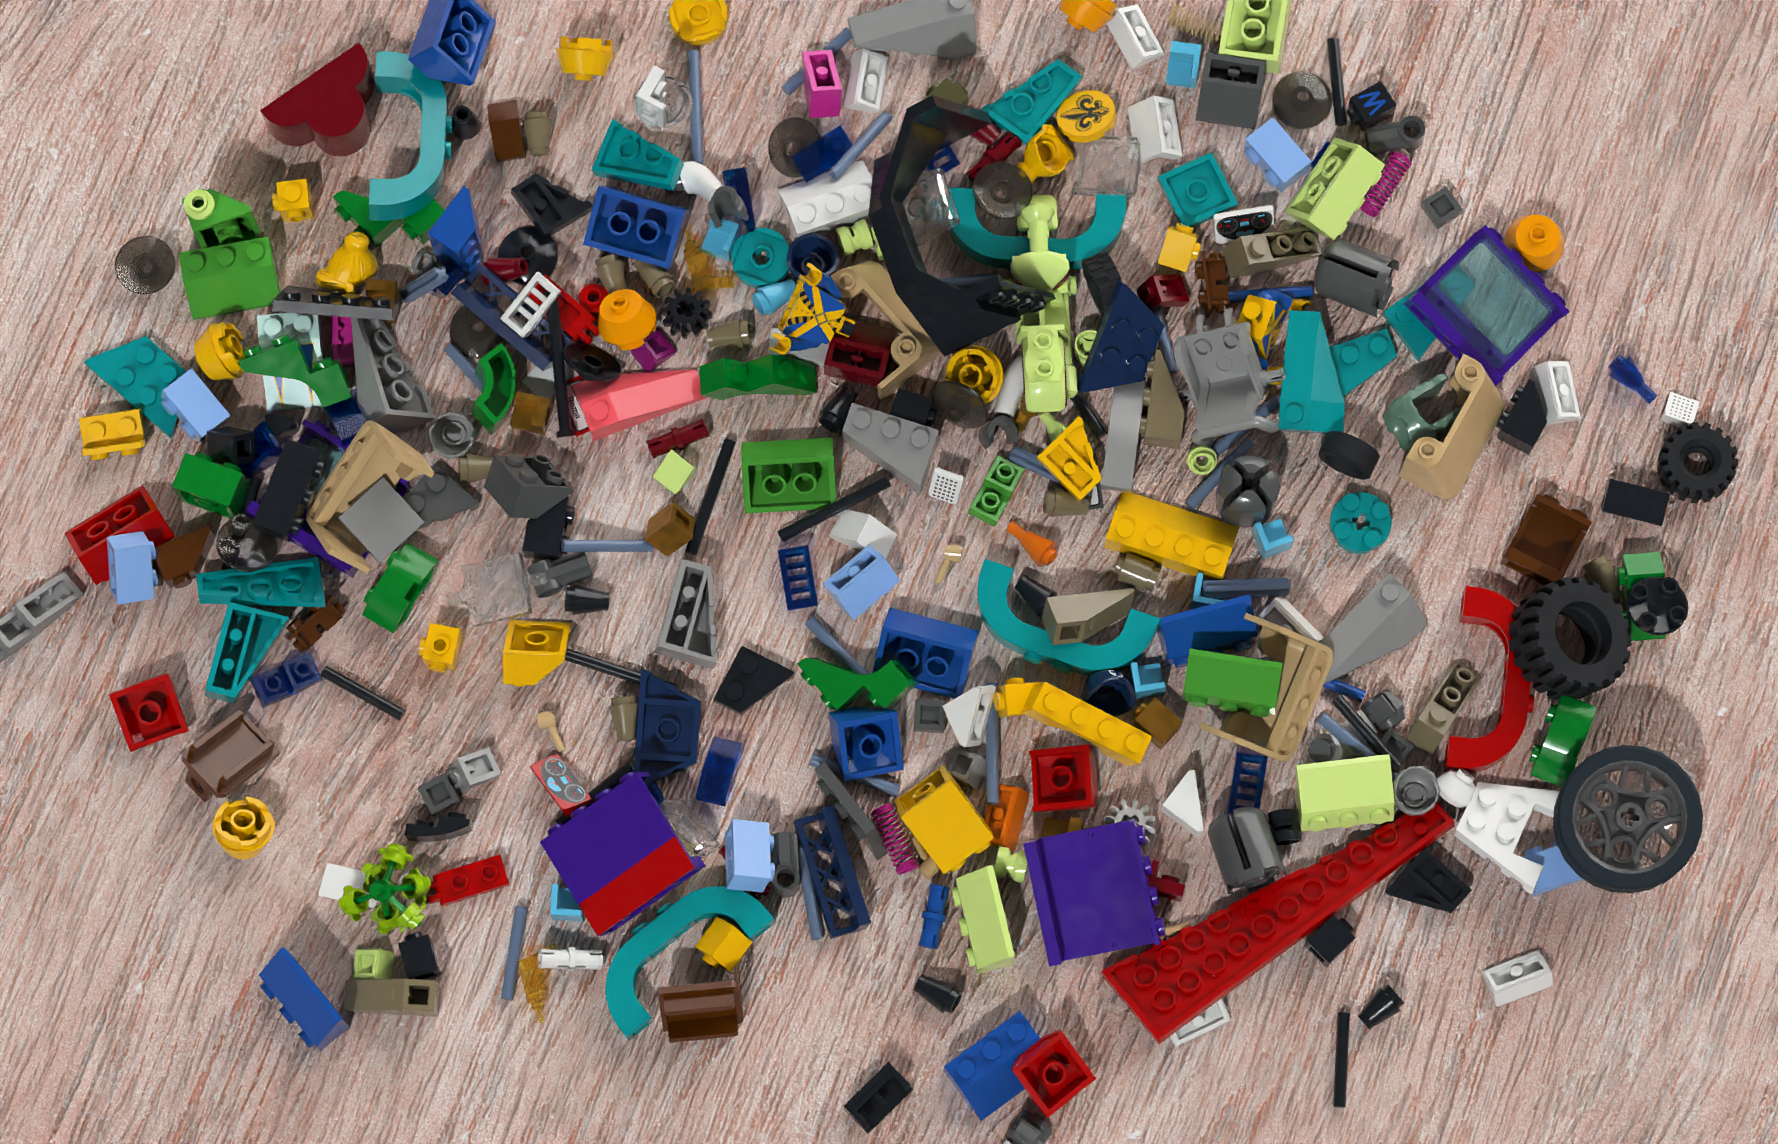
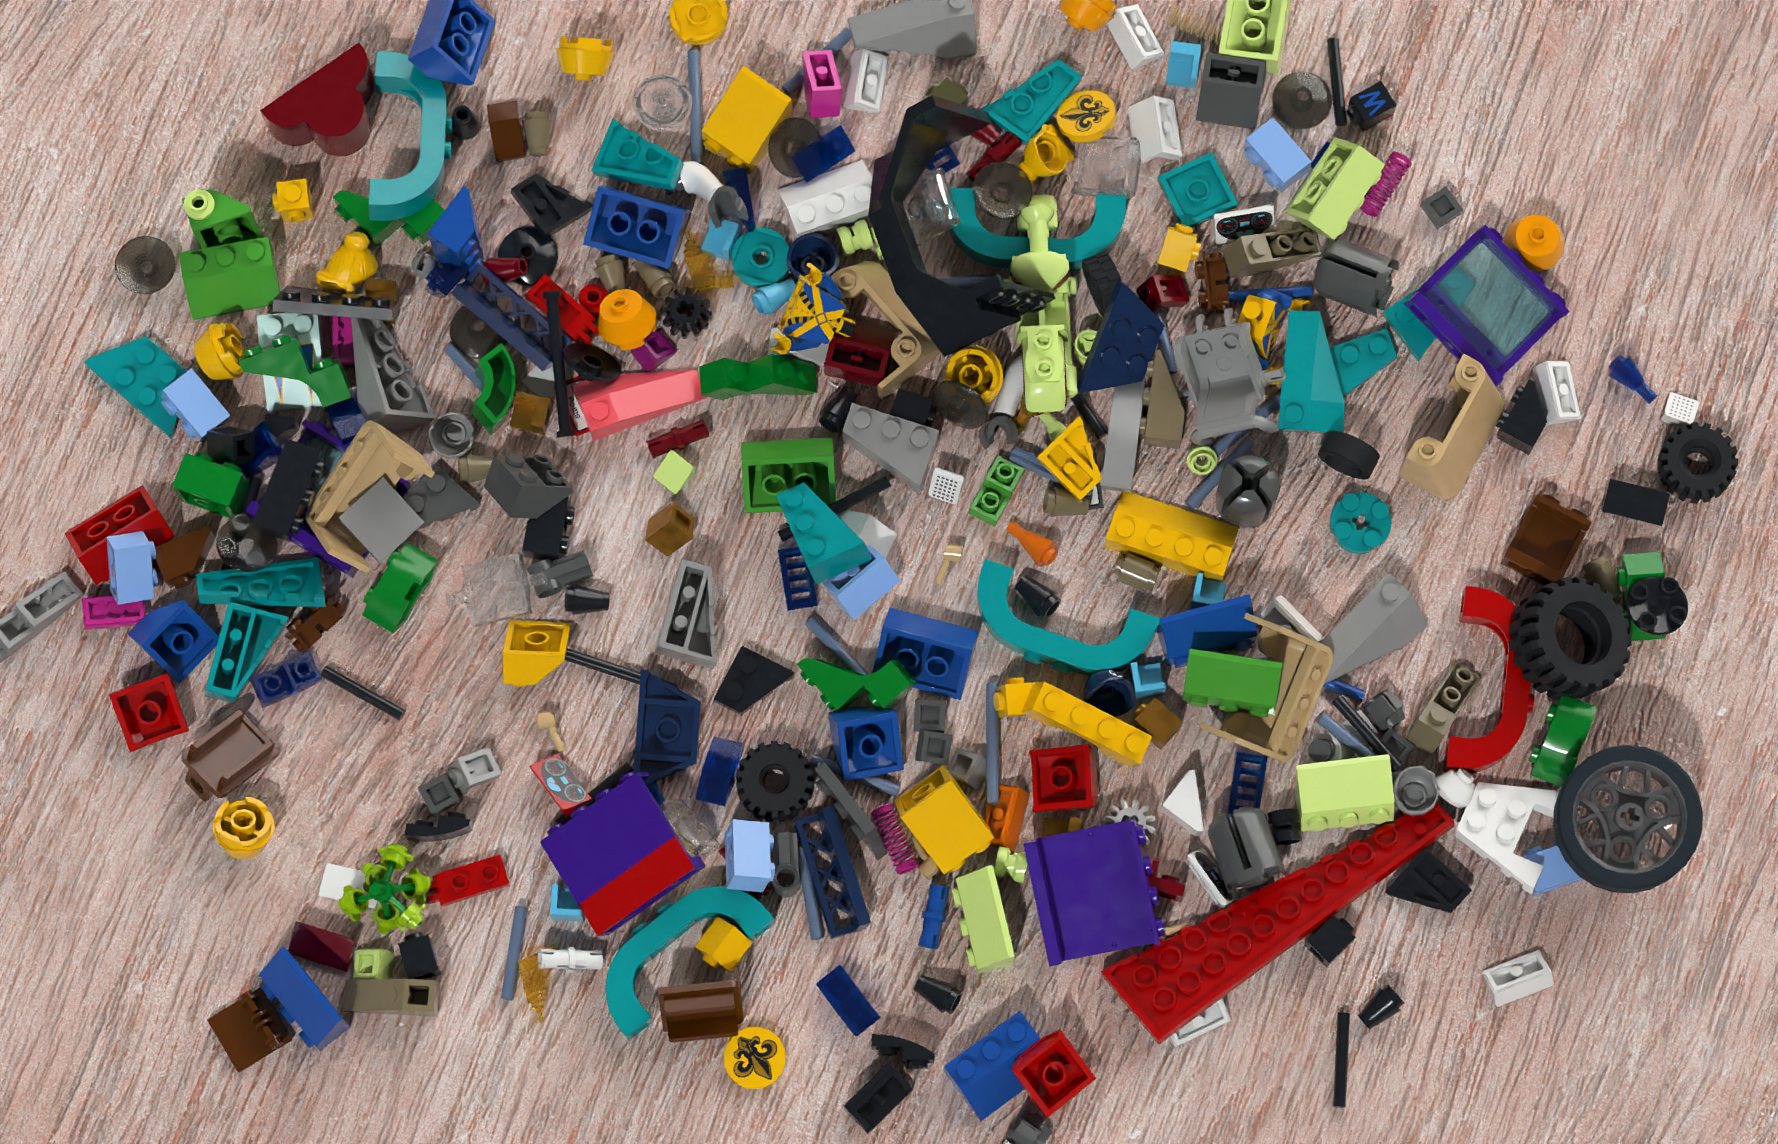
(104, 612): none -> dark pink plate
(112, 433): yellow bracket -> none
(175, 638): none -> blue slope
(249, 1029): none -> reddish brown hinge
(322, 946): none -> dark red slope
(423, 284): sand blue axle -> none
(441, 647): yellow brick -> none
(514, 322): white slope -> none
(606, 546): sand blue bar -> none
(624, 715): dark tan cone -> none
(651, 99): white bracket -> none
(710, 496): black bar -> none
(730, 335): dark tan cone -> none
(746, 120): none -> yellow slope
(754, 1058): none -> tile
(781, 804): none -> black tyre
(821, 535): none -> teal wedge
(848, 1000): none -> clear blue slope
(860, 145): sand blue piece -> none
(913, 1053): none -> black slope
(933, 747): none -> dark grey plate
(970, 714): white slope -> none
(1082, 615): dark tan slope -> none
(1210, 878): none -> white slope
(1240, 587): sand blue axle -> none
(1271, 538): medium azure panel -> none
(1391, 135): dark grey piece -> none
(1406, 423): sand green piece -> none

